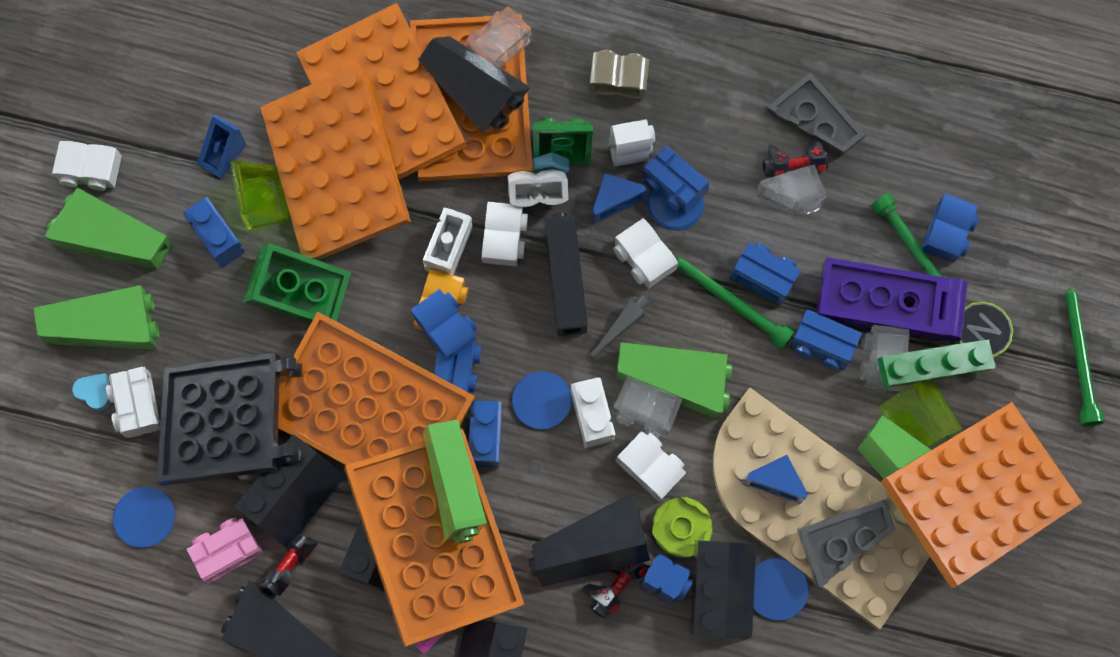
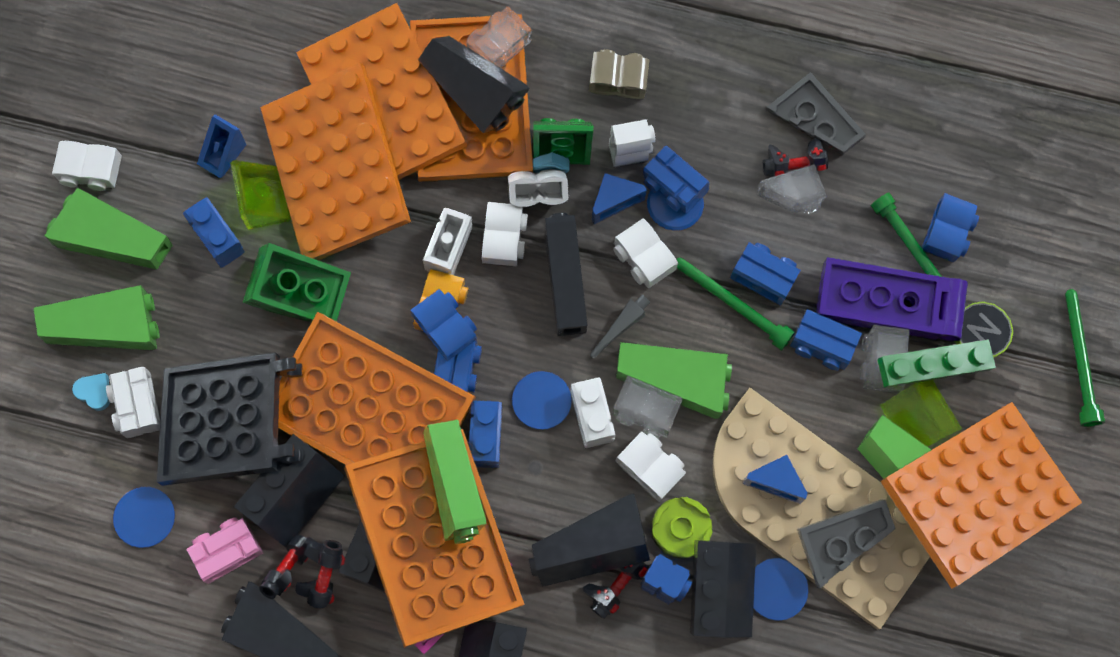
(330, 557): none -> black piece

